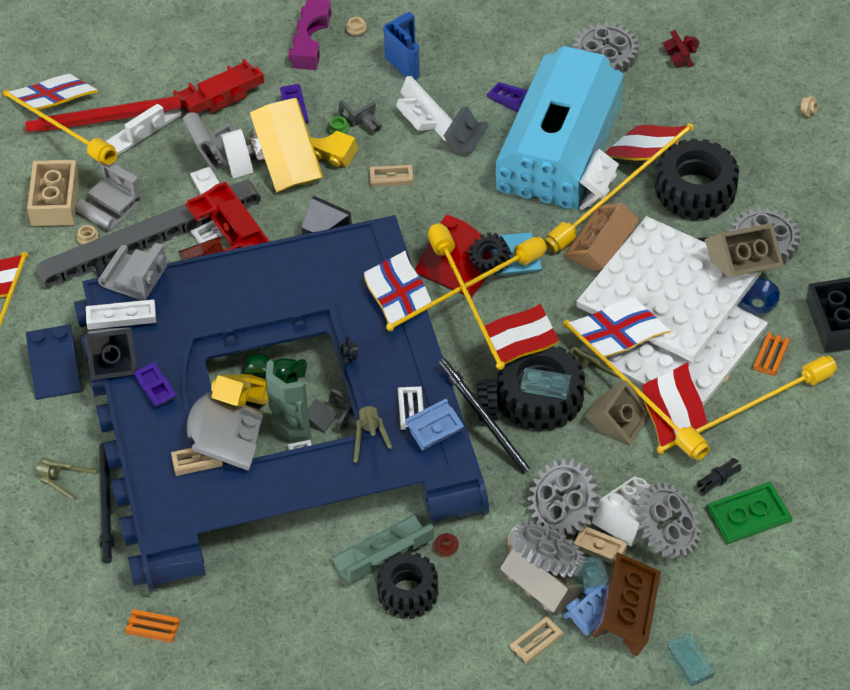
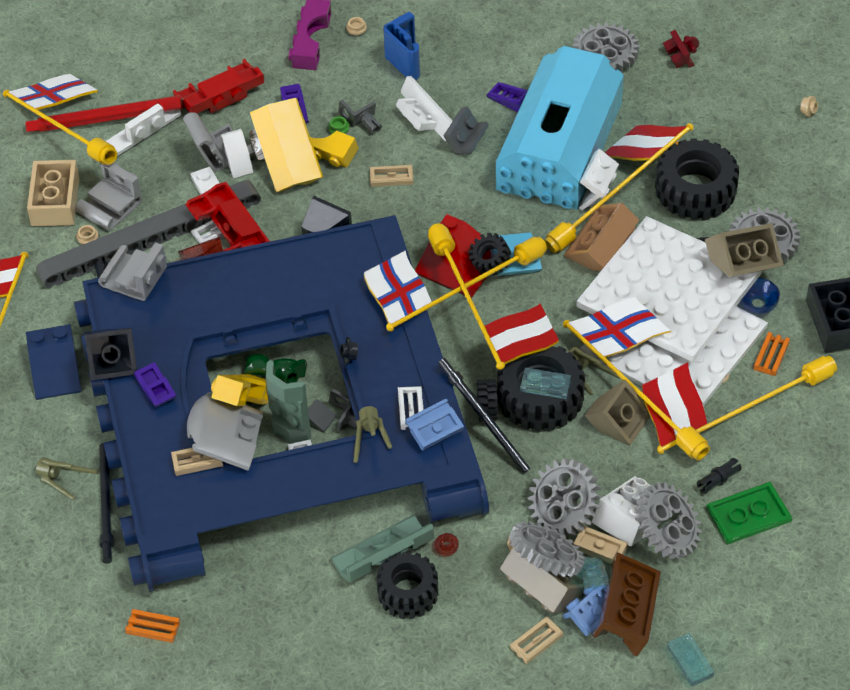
(120, 314): white plate -> none

